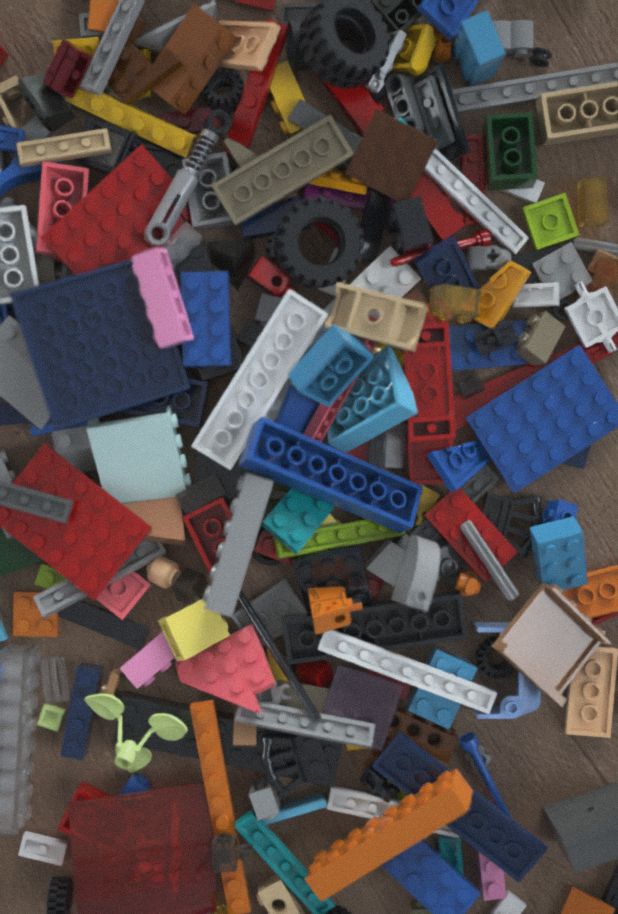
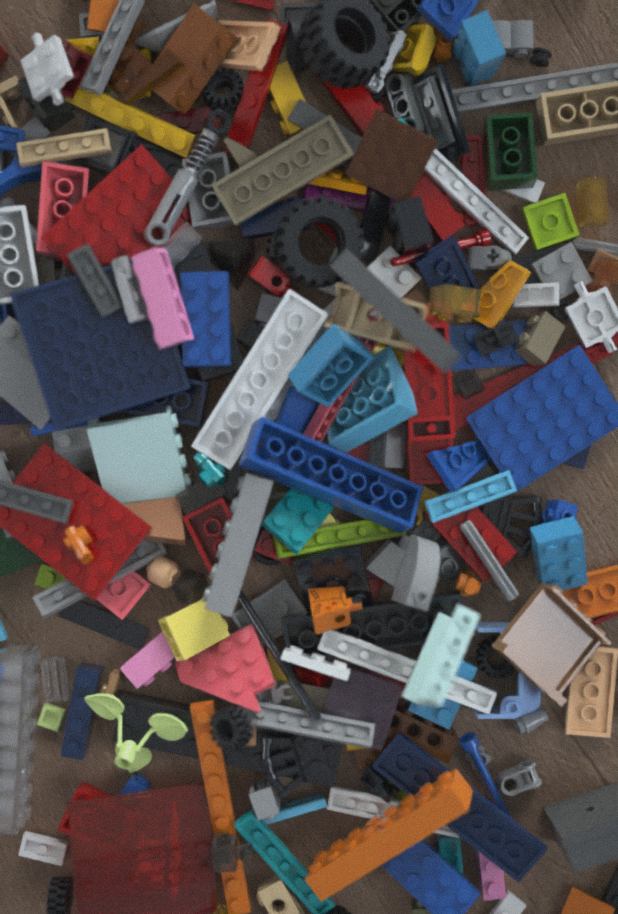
(28, 619): orange plate -> none
(47, 68): none -> white plate
(77, 540): none -> orange plate
(94, 281): none -> dark grey tile
(129, 290): none -> light grey hinge
(211, 473): none -> teal plate
(240, 725): none -> black tyre
(316, 662): none -> white plate
(396, 311): none -> dark grey beam
(440, 657): none -> light aqua panel
(470, 496): none -> medium azure tile
(523, 777): none -> light grey piece
(530, 721): none -> light grey cone

